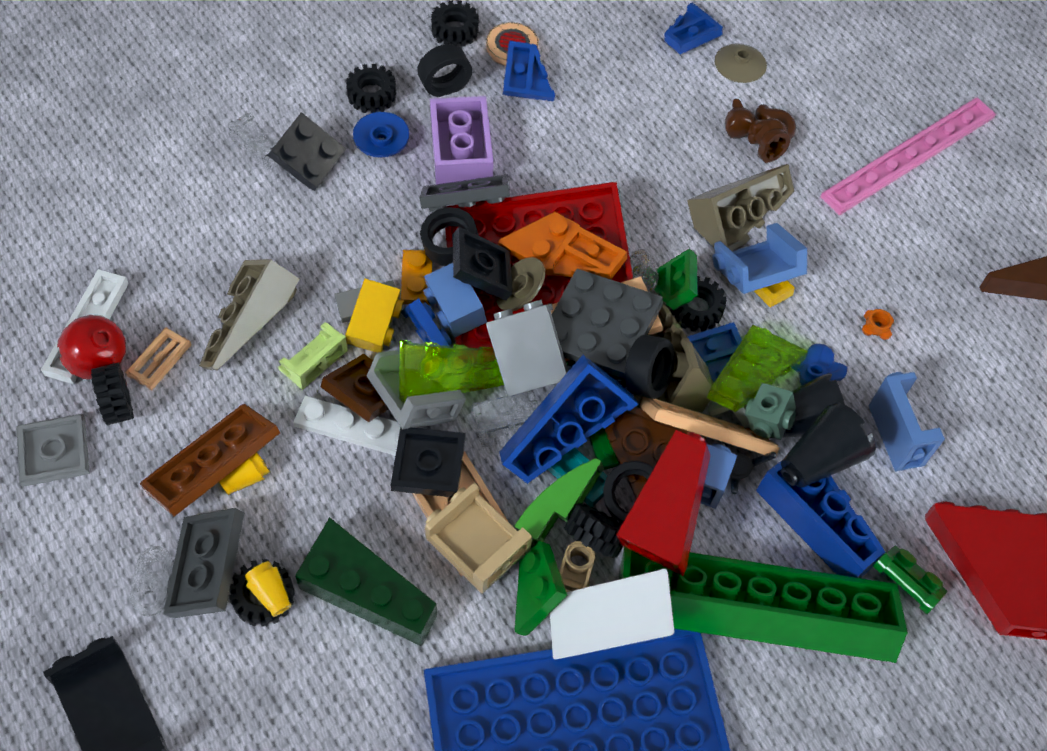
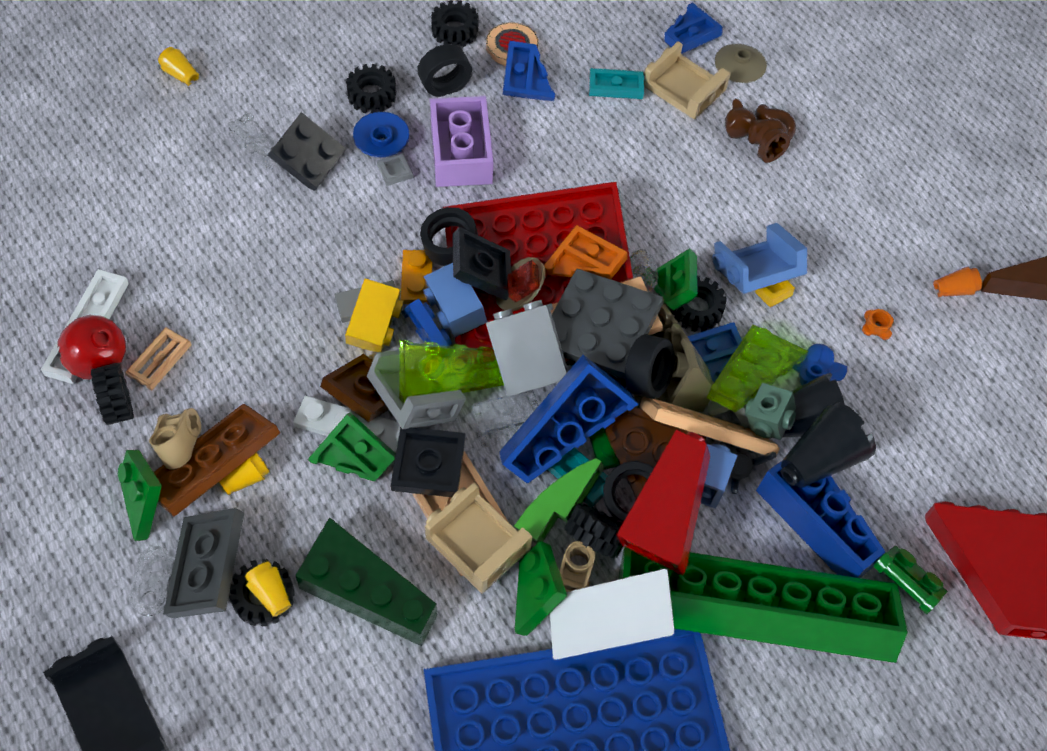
(52, 450): light grey tile -> none
(140, 493): none -> green wing
(176, 437): none -> tan piece
(177, 65): none -> yellow cone
(259, 294): wedge -> none
(315, 357): yellowish green hinge -> none
(354, 450): none -> green wing
(395, 169): none -> light grey tile
(465, 192): dark grey plate -> none
(523, 281): none -> clear red tile
(539, 238): orange wing -> none
(616, 83): none -> teal plate
(684, 82): none -> tan panel
(735, 208): dark tan wedge -> none
(898, 426): medium blue panel -> none
(907, 156): bright pink tile -> none
(959, 283): none -> orange cone

